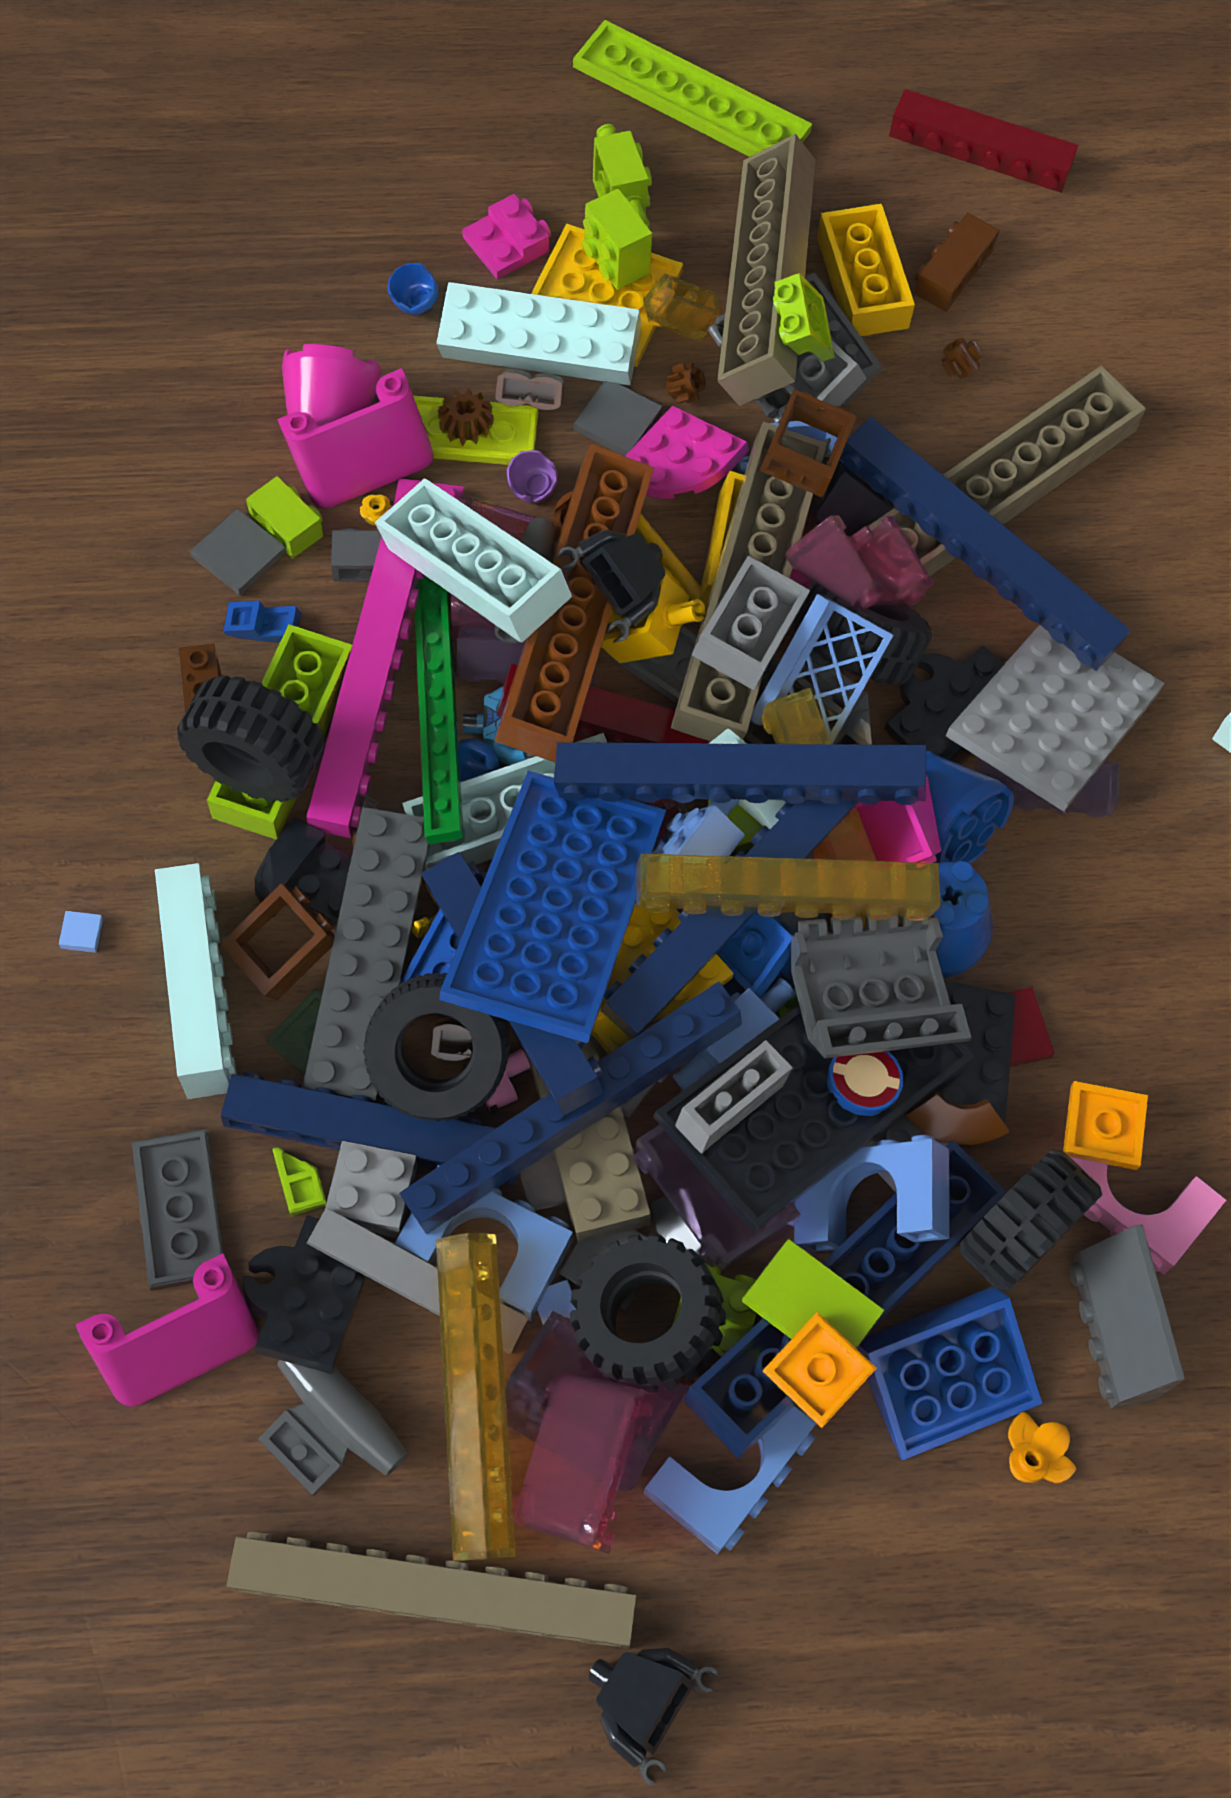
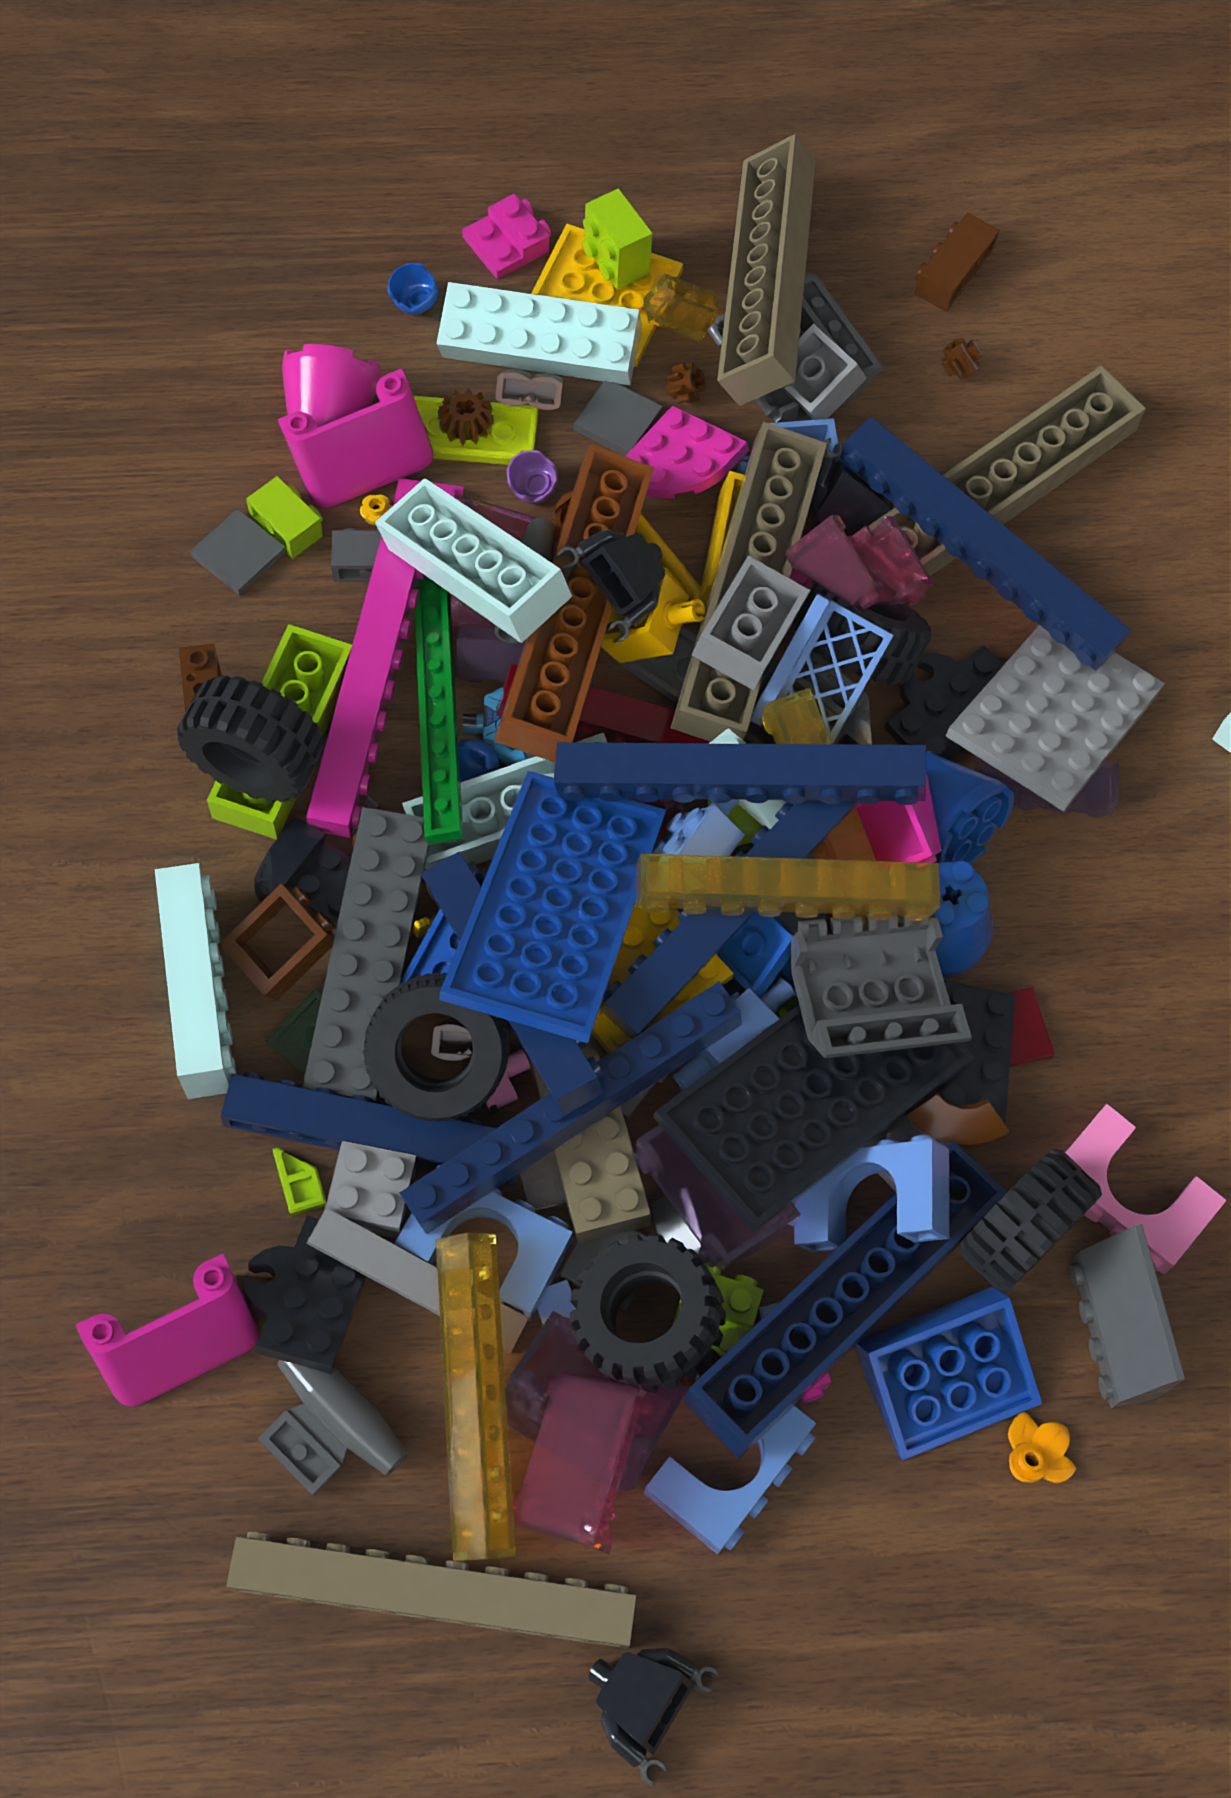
(81, 931): light blue tile -> none
(177, 1206): dark grey tile -> none
(255, 622): blue slope -> none
(620, 165): lime brick -> none
(686, 91): lime plate -> none
(733, 1096): light grey brick -> none
(798, 468): reddish brown window -> none
(799, 1286): lime tile -> none
(803, 317): lime plate -> none
(819, 1369): light orange tile -> none
(865, 269): yellow brick -> none
(865, 1082): tile -> none
(983, 140): dark red brick -> none
(1105, 1125): light orange plate -> none

